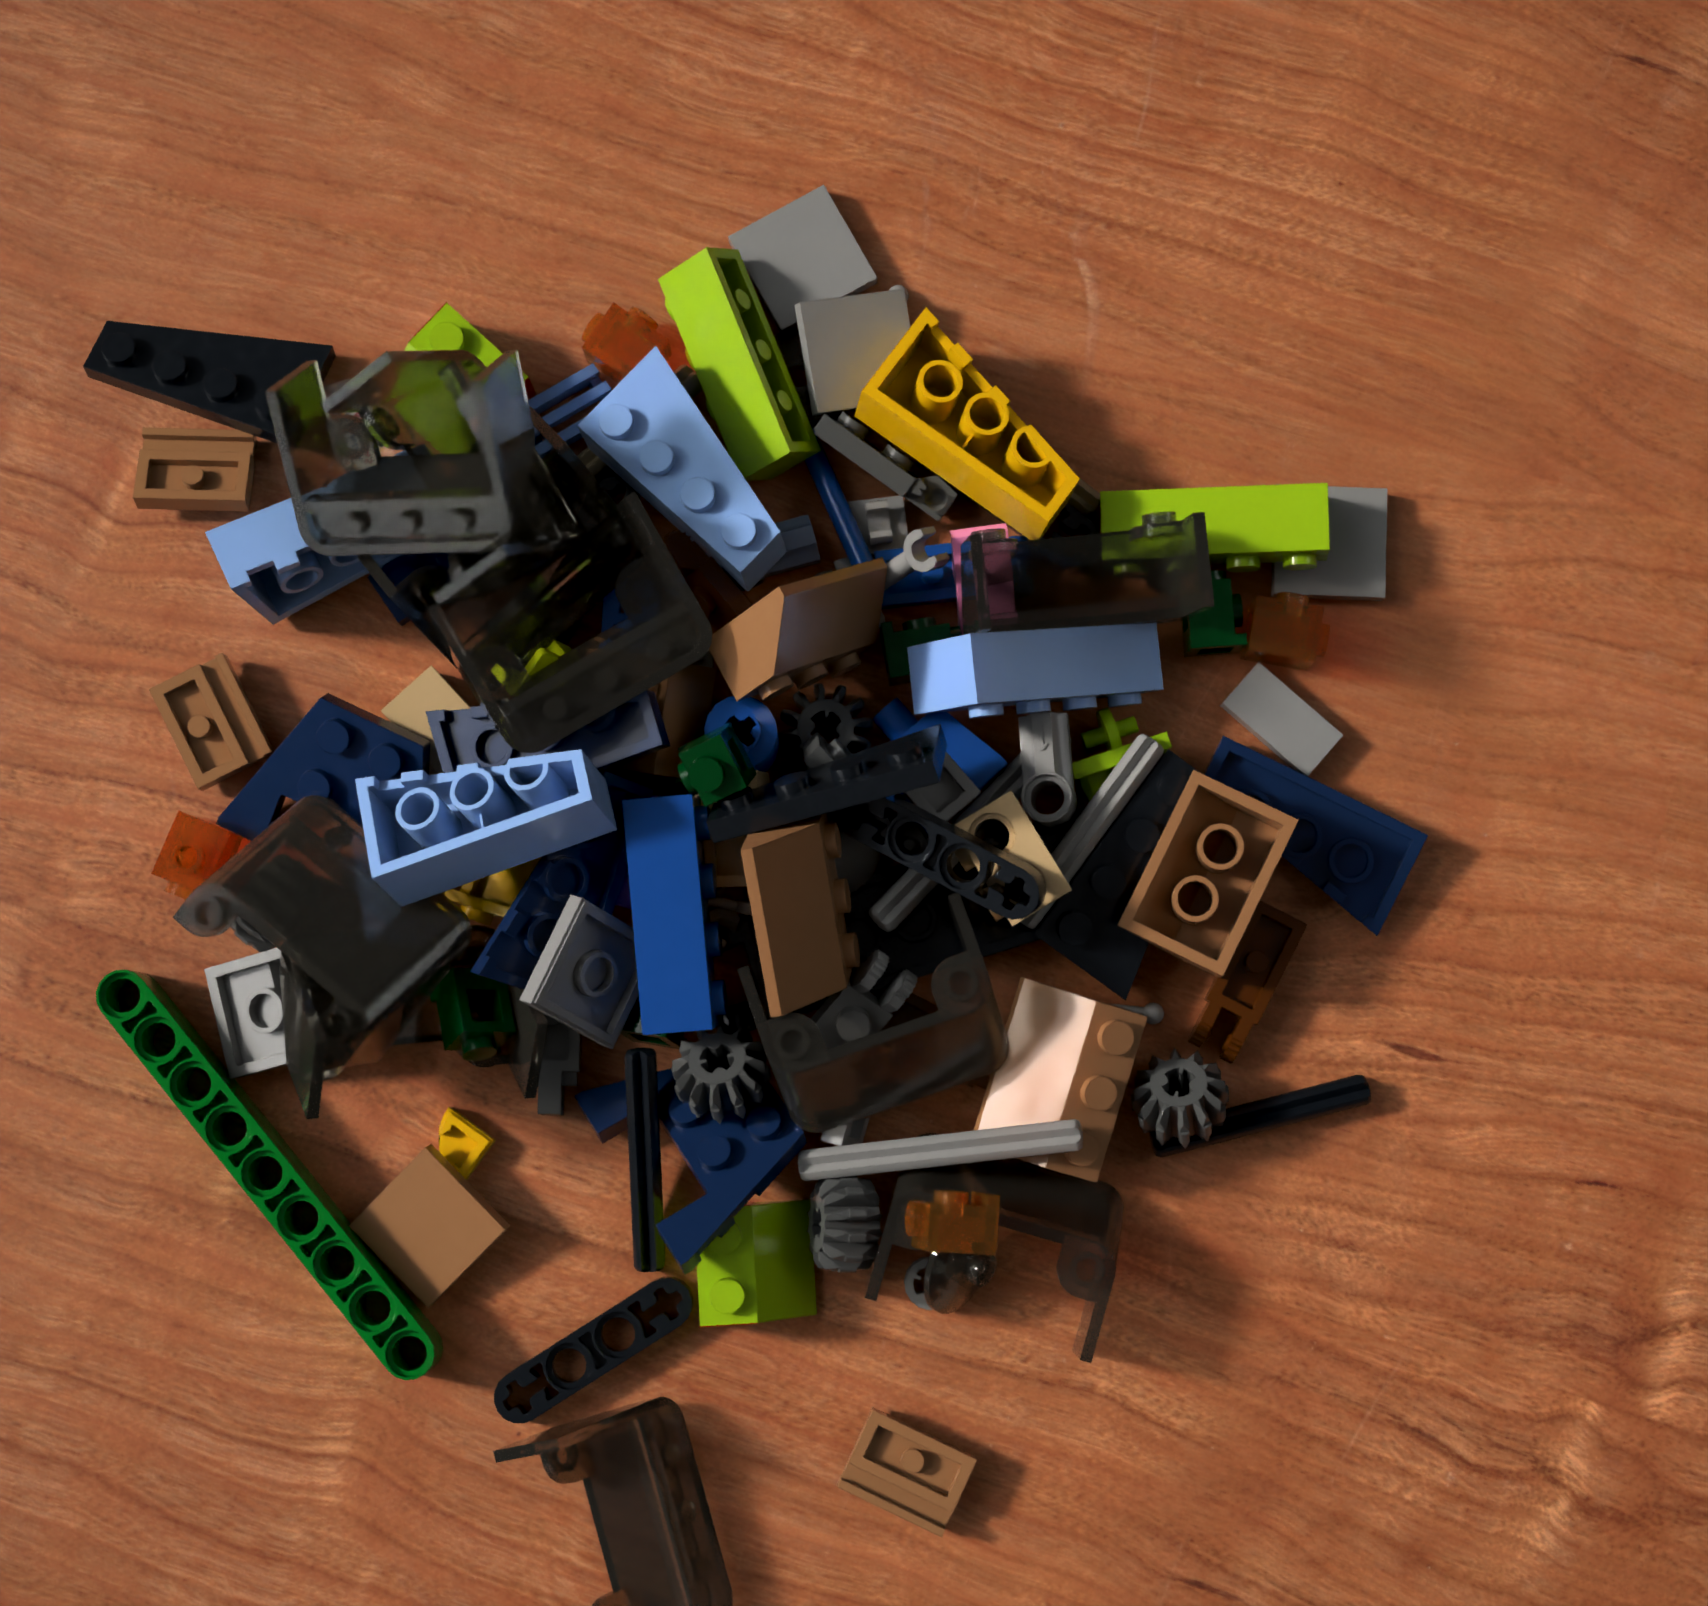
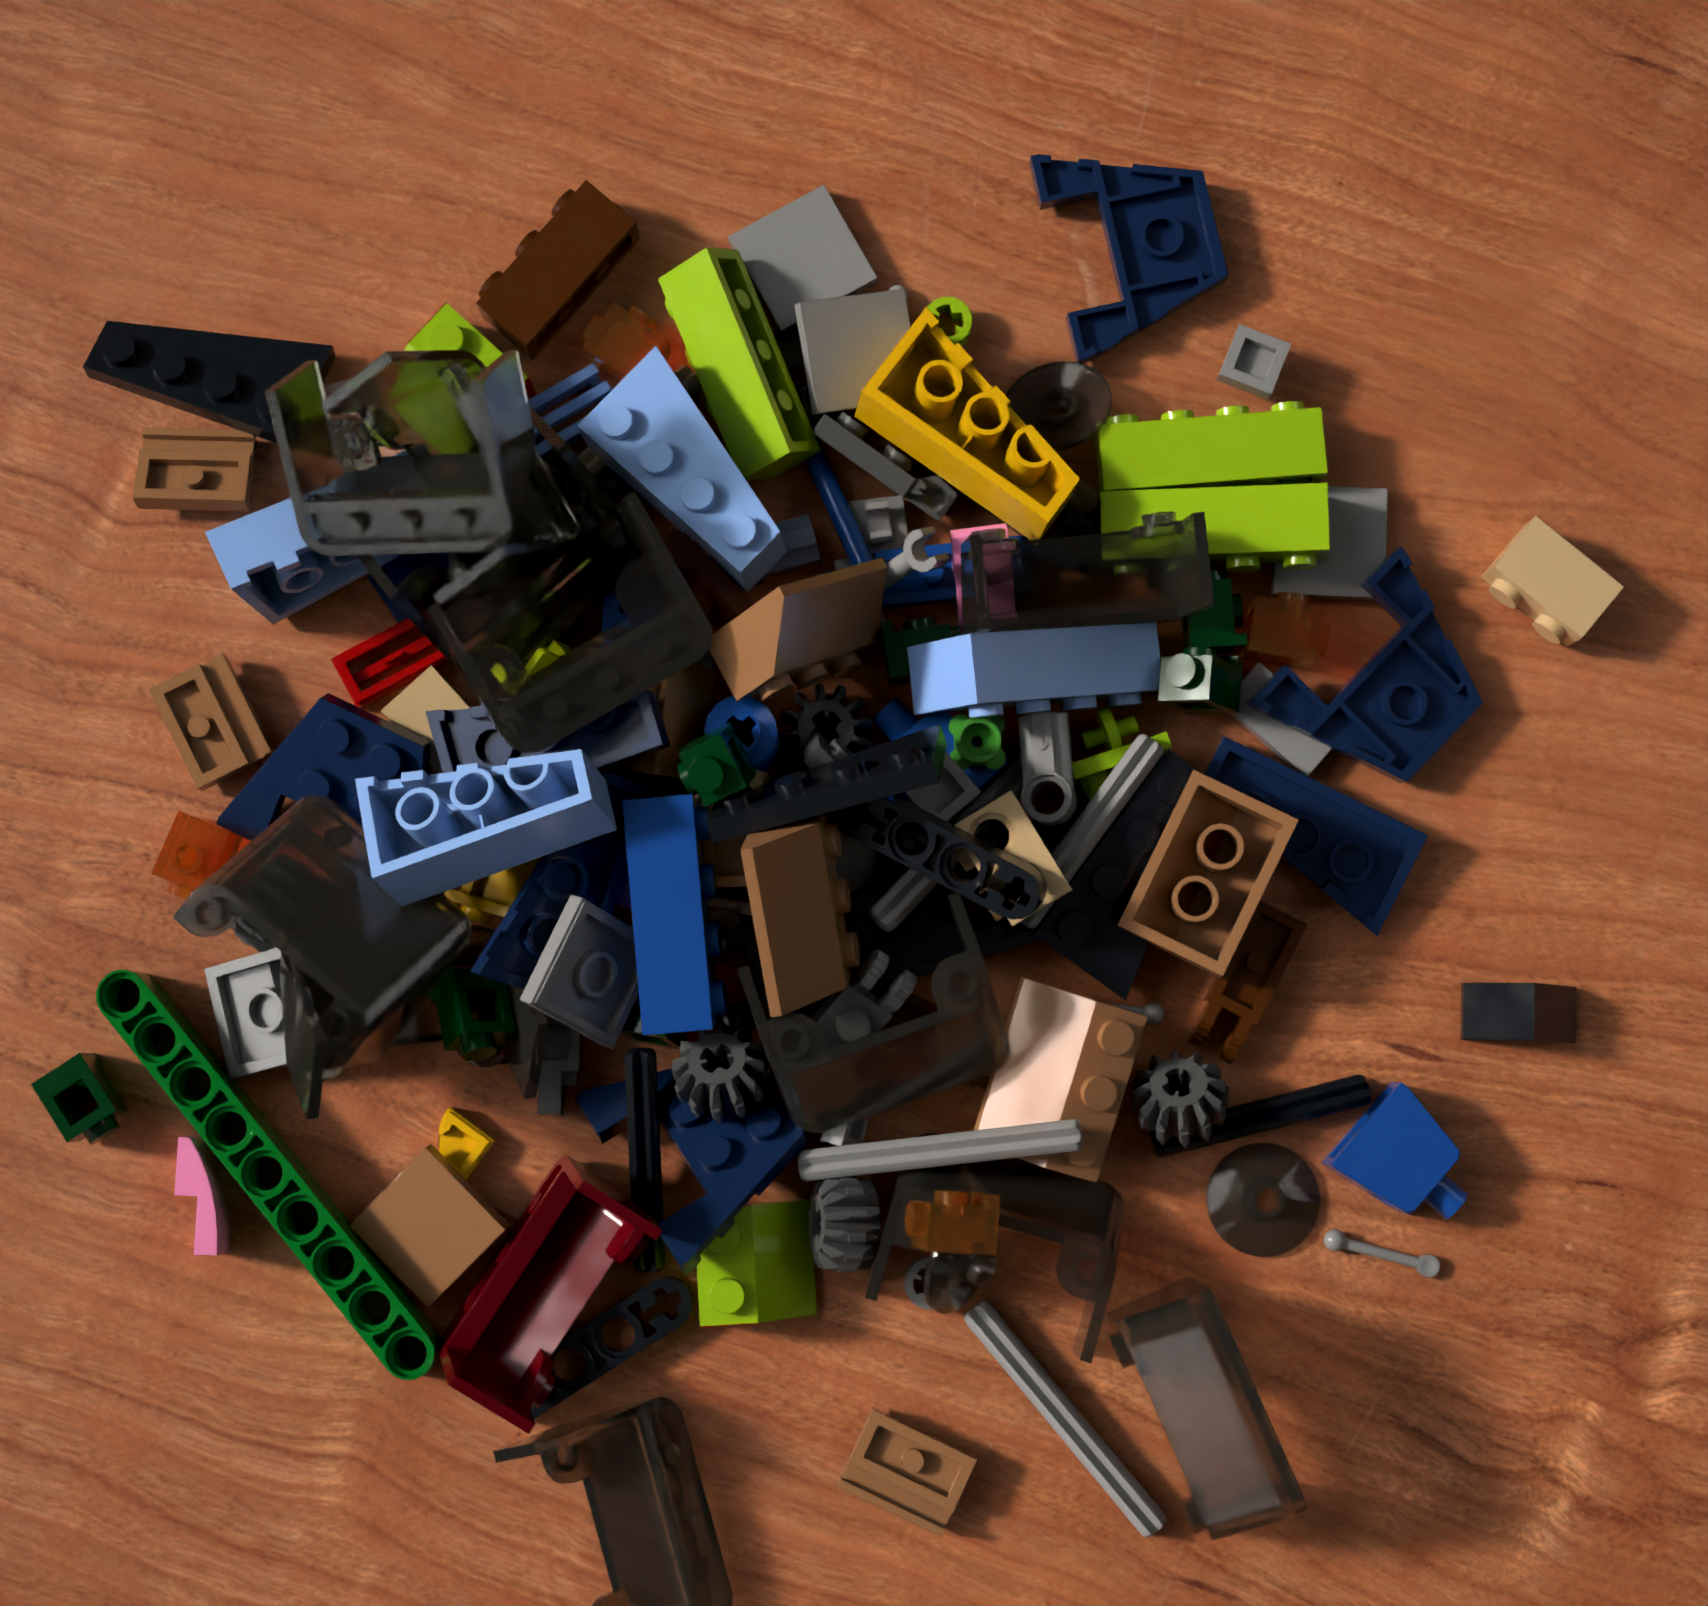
(62, 1095): none -> dark green brick
(200, 1177): none -> bright pink slope
(396, 681): none -> red tile
(537, 1287): none -> dark red windscreen
(557, 268): none -> reddish brown brick
(958, 311): none -> lime bush
(988, 730): none -> bright green plate
(1062, 402): none -> clear smoke dish
(1065, 1419): none -> light grey axle
(1156, 237): none -> dark blue wing
(1201, 681): none -> dark green brick
(1207, 1410): none -> clear smoke windscreen
(1212, 450): none -> lime brick
(1233, 1197): none -> clear smoke dish
(1253, 361): none -> light grey tile
(1399, 1155): none -> blue torso
(1400, 701): none -> dark blue wing
(1424, 1264): none -> light grey hinge
(1518, 1012): none -> black slope
(1551, 583): none -> tan brick

